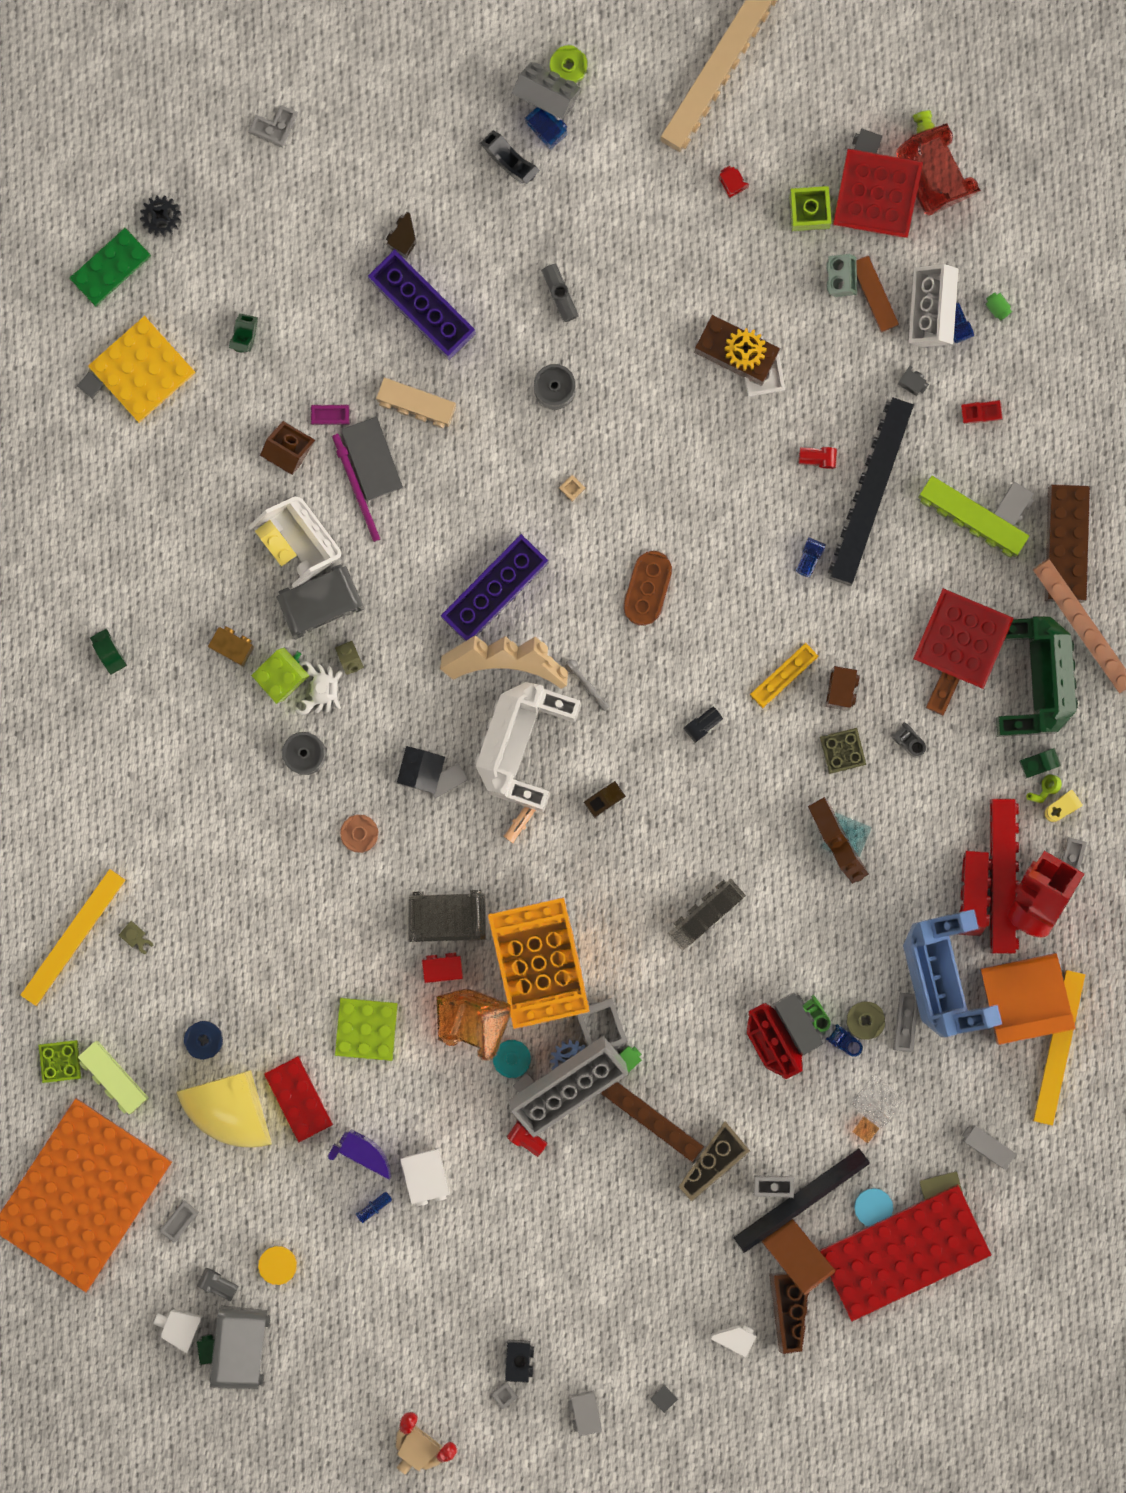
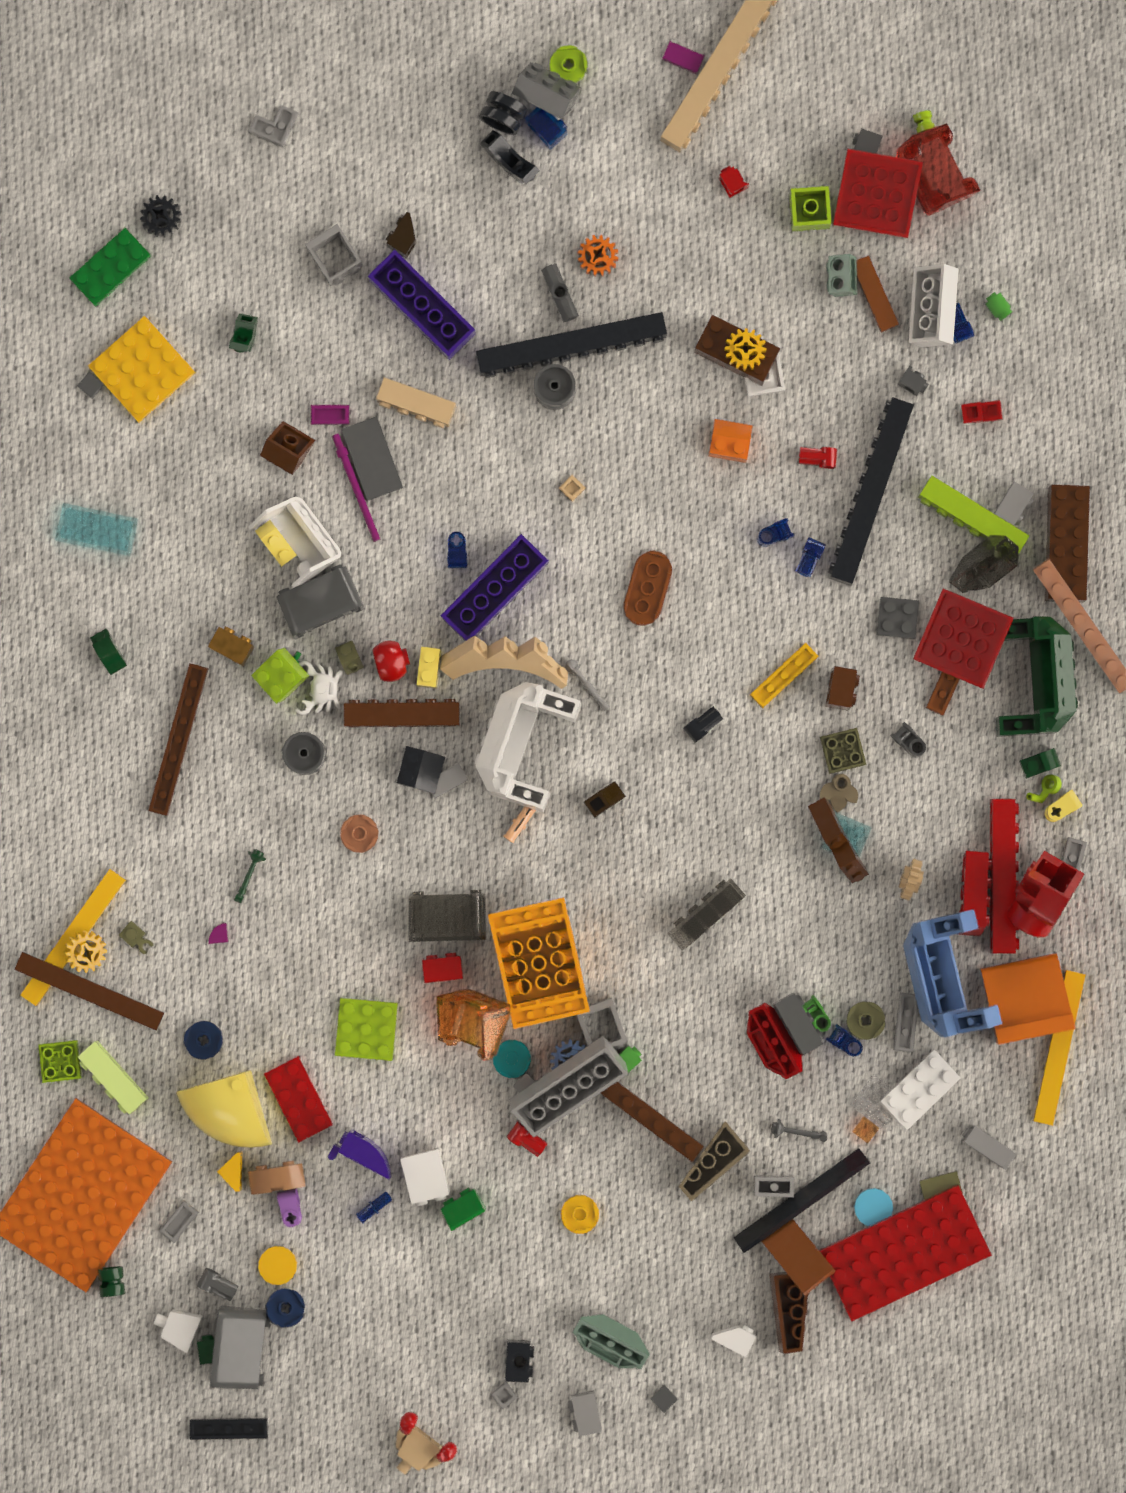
(89, 991): none -> reddish brown tile
(93, 949): none -> yellow gear
(96, 529): none -> clear light blue plate
(111, 1281): none -> dark green wheel
(178, 739): none -> reddish brown plate
(219, 934): none -> magenta tile
(229, 1428): none -> black tile
(232, 1171): none -> yellow slope
(256, 856): none -> dark green piece
(276, 1178): none -> medium nougat brick
(280, 1318): none -> dark blue plate
(289, 1203): none -> medium lavender piece
(325, 238): none -> light grey window
(390, 661): none -> red wheel
(402, 714): none -> reddish brown brick
(428, 667): none -> light yellow brick
(456, 554): none -> clear blue piece
(463, 1208): none -> green slope
(503, 113): none -> black wheel
(572, 344): none -> black brick
(579, 1214): none -> yellow tile
(605, 260): none -> orange gear
(611, 1341): none -> sand green wedge
(683, 57): none -> magenta tile
(730, 441): none -> orange slope
(778, 531): none -> clear blue piece
(778, 1128): none -> dark grey piece
(839, 795): none -> dark tan plate
(897, 617): none -> dark grey plate
(911, 879): none -> tan gear
(919, 1090): none -> white plate
(985, 564): none -> clear smoke wedge

